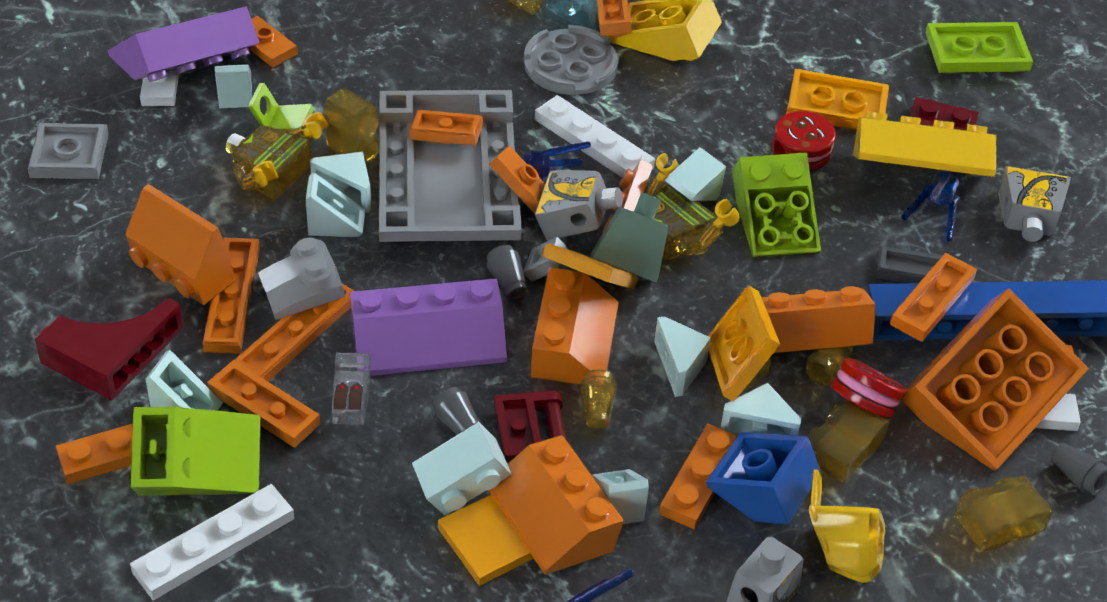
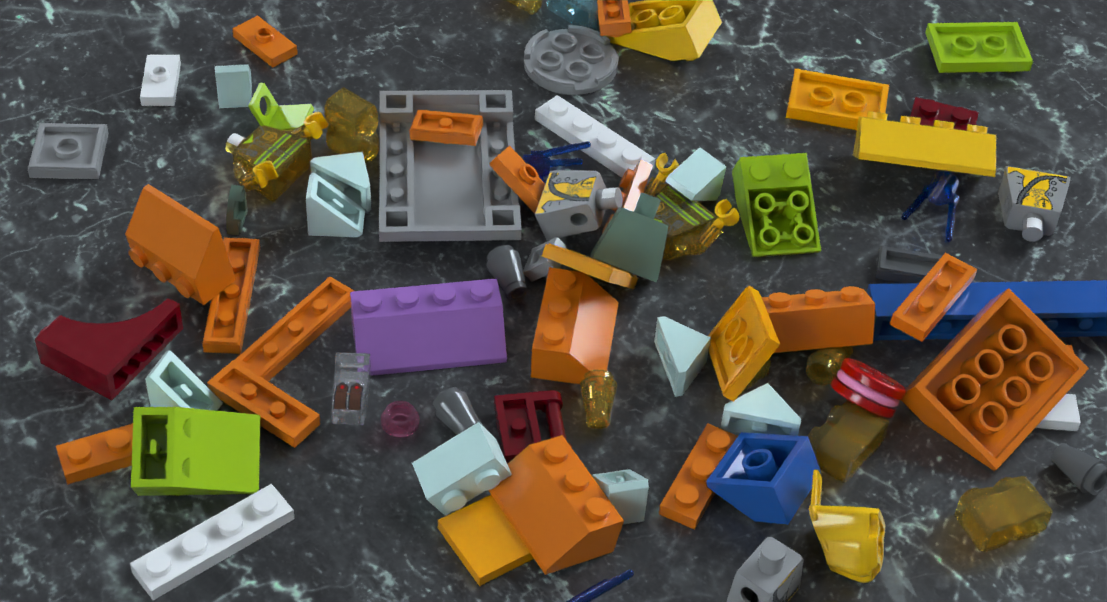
(186, 44): medium lavender slope -> none
(236, 210): none -> sand green tile
(302, 279): light grey slope -> none
(403, 412): none -> clear pink plate
(807, 134): red head -> none

